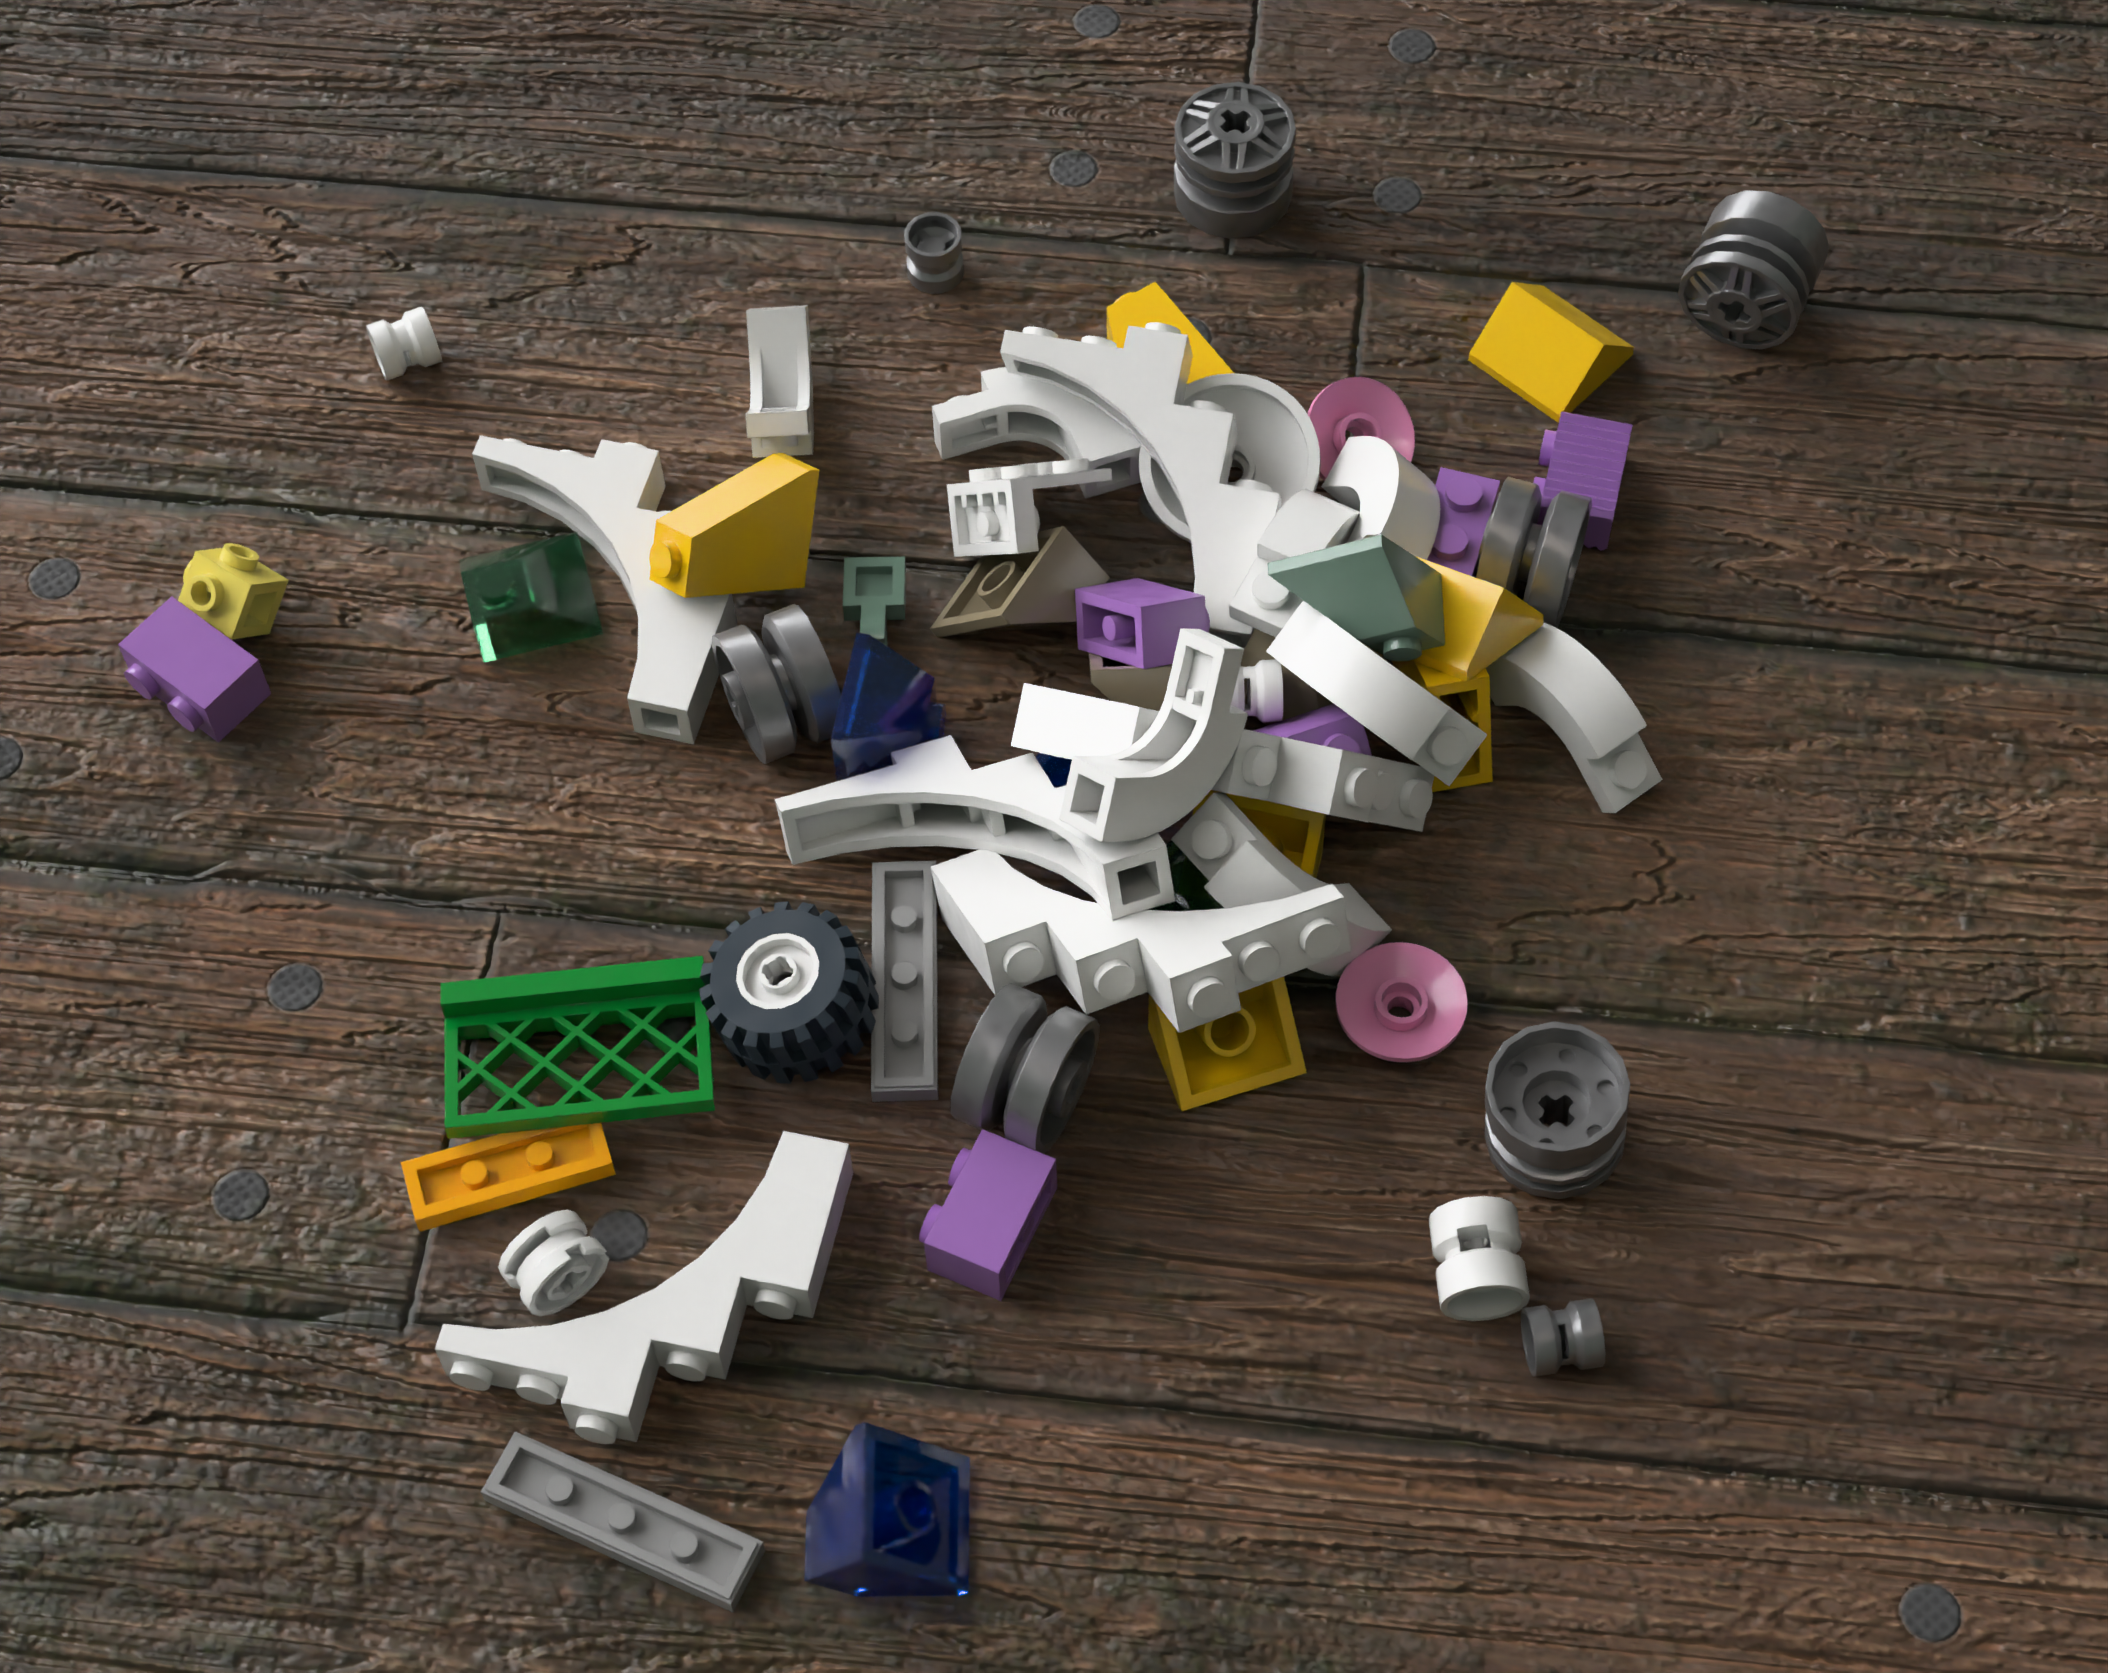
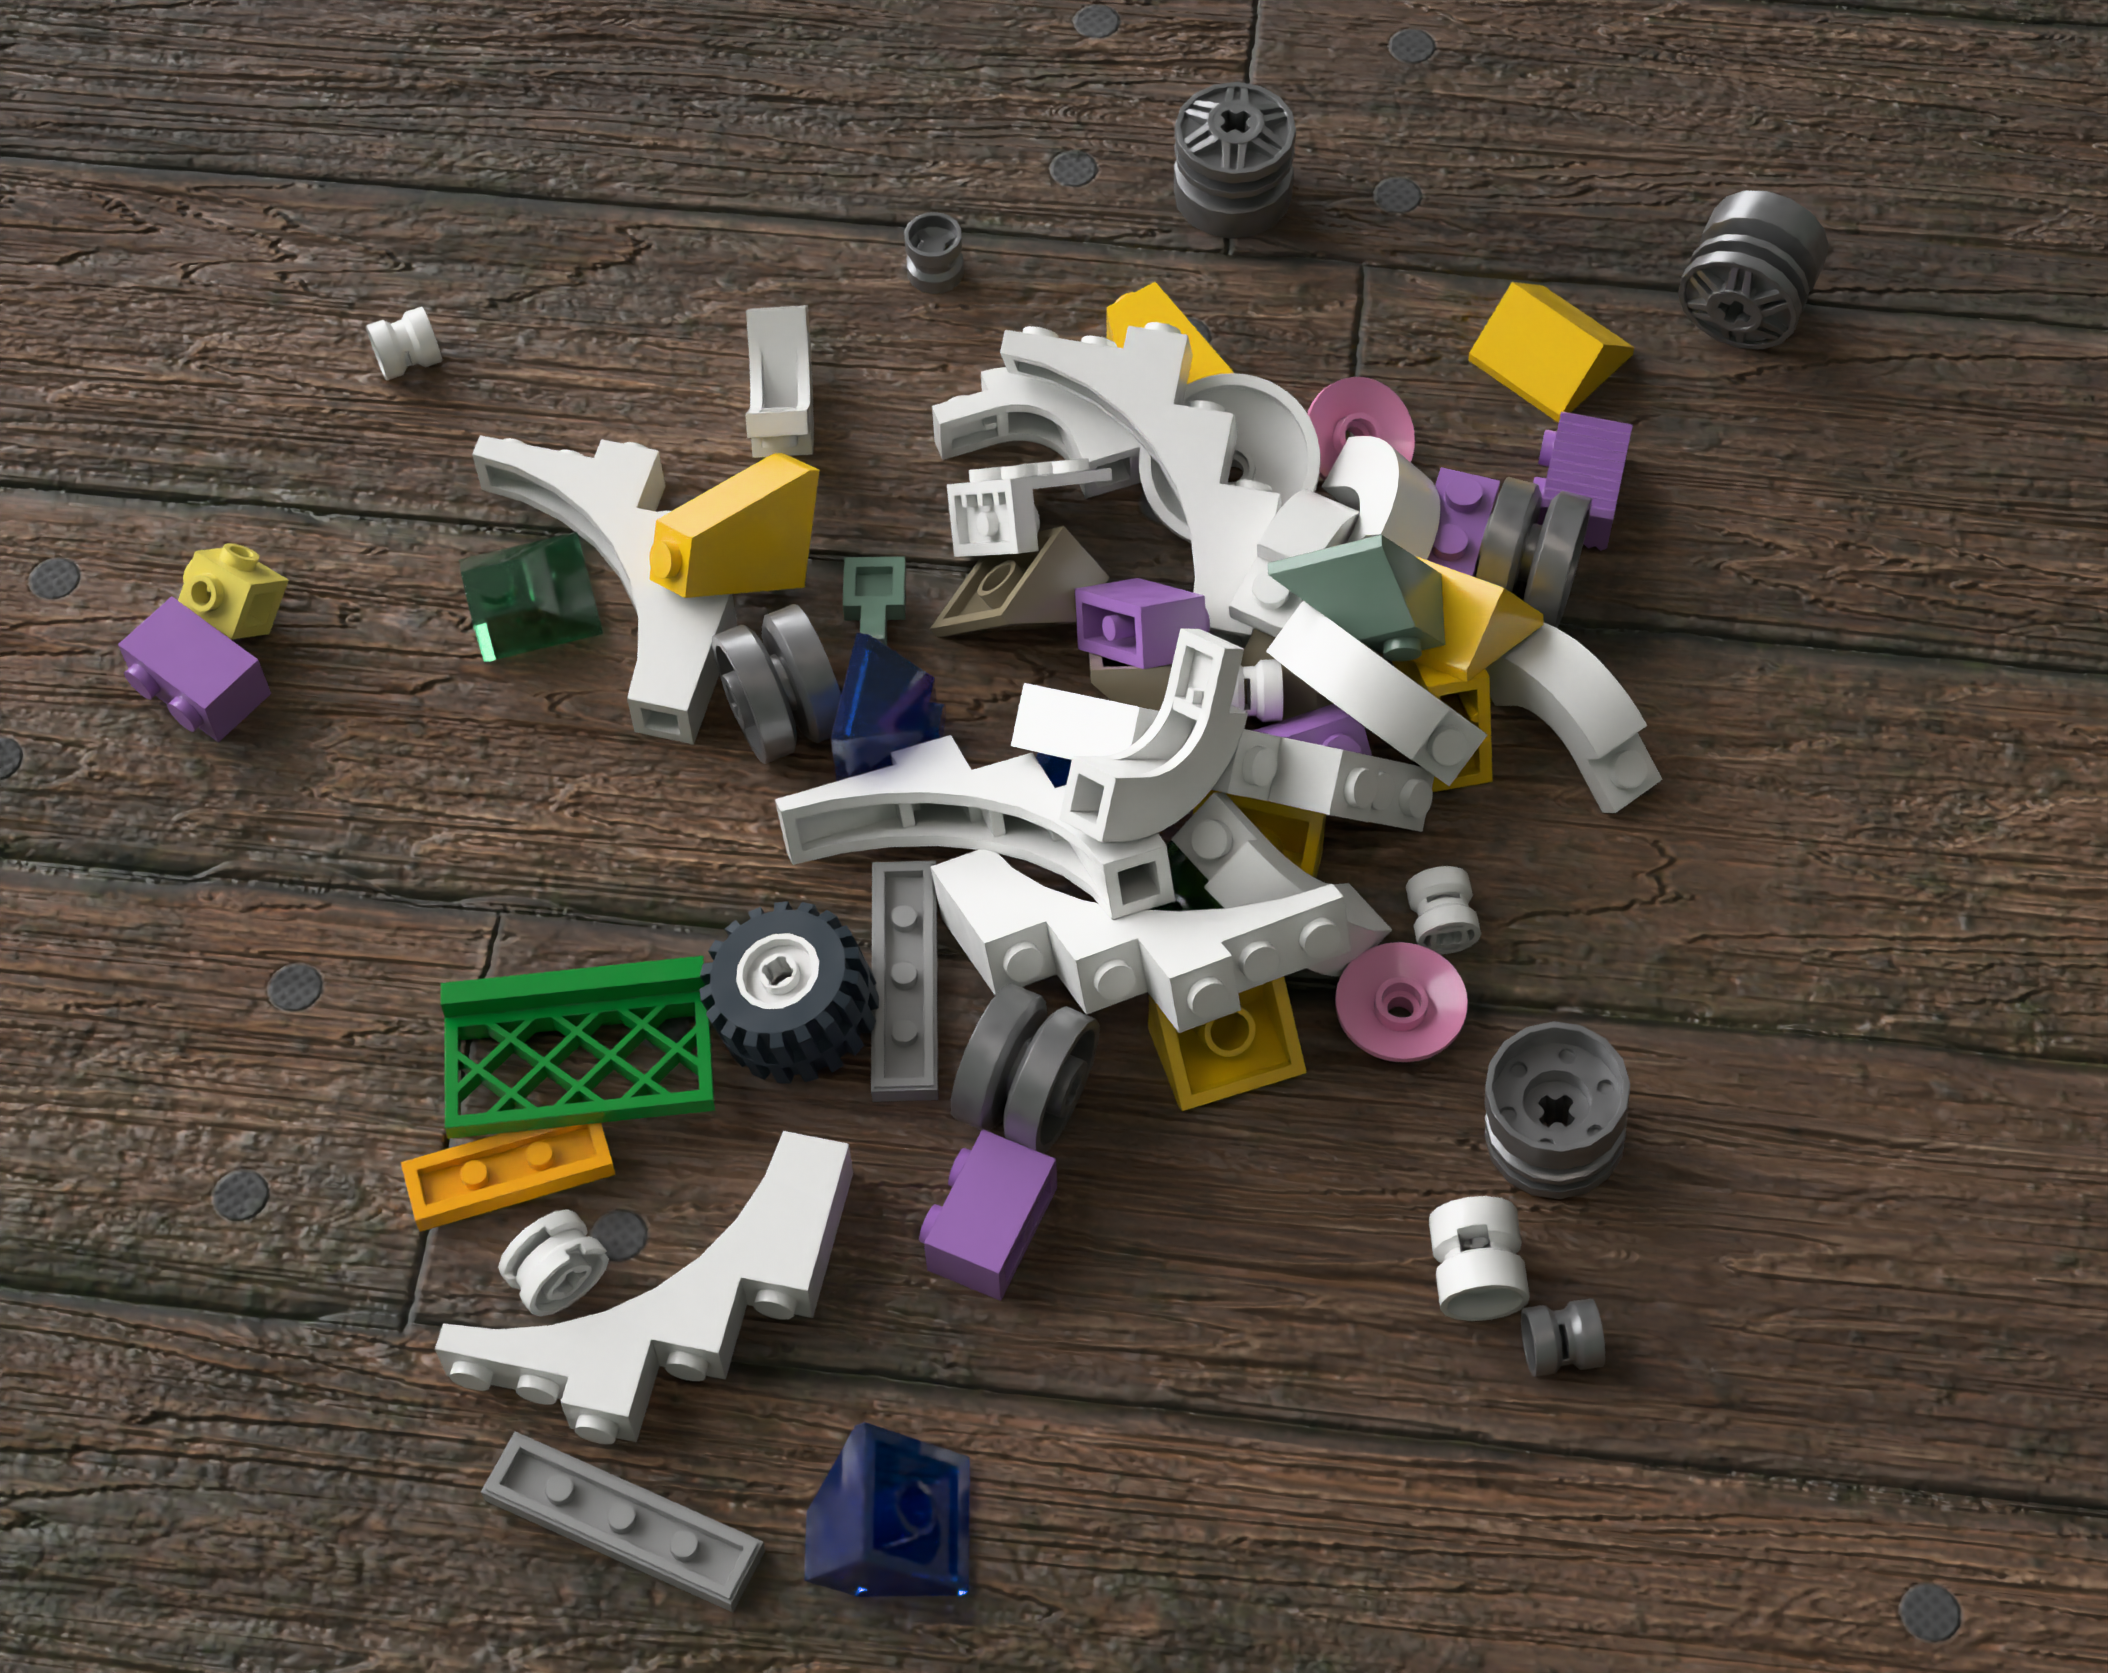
(1443, 911): none -> white wheel

